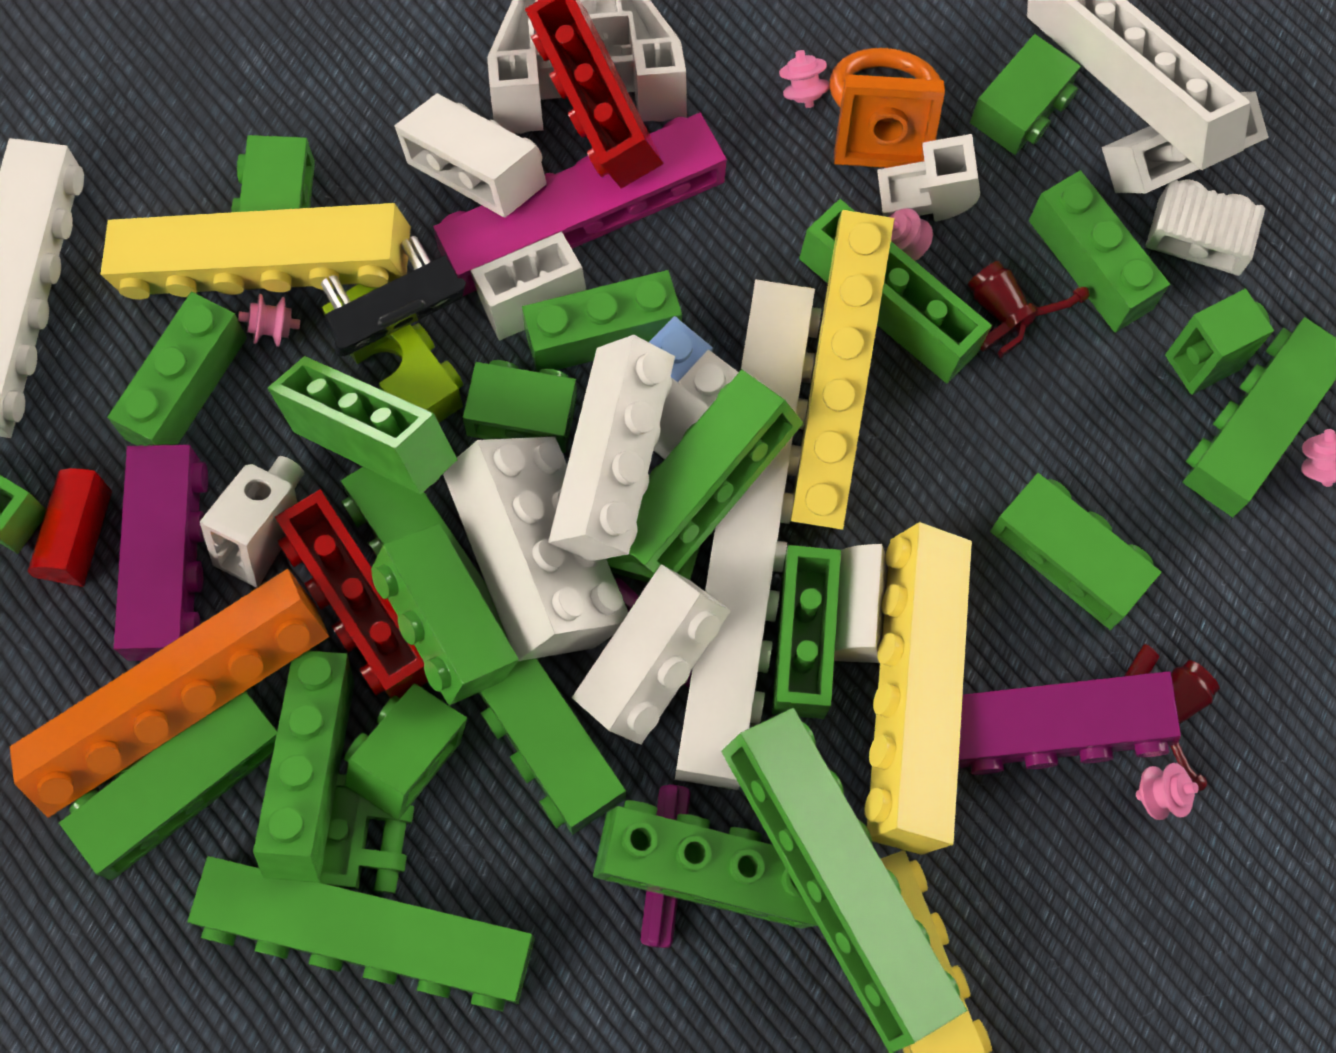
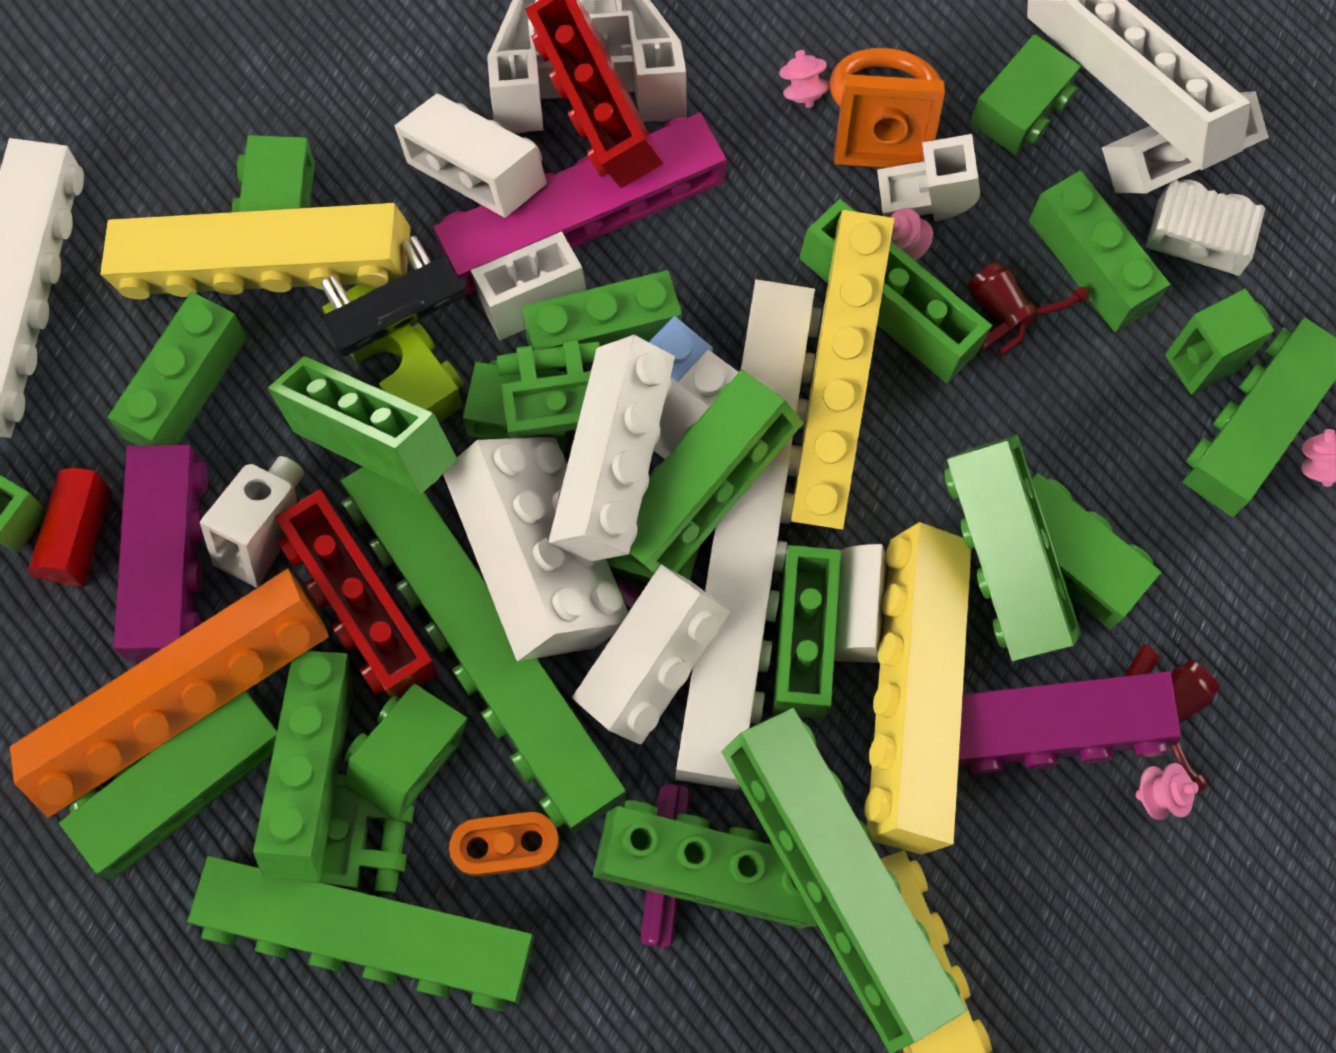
(269, 320): bright pink wheel -> none
(443, 614): bright green brick -> none
(504, 842): none -> orange plate
(549, 402): none -> bright green plate
(1013, 549): none -> brick

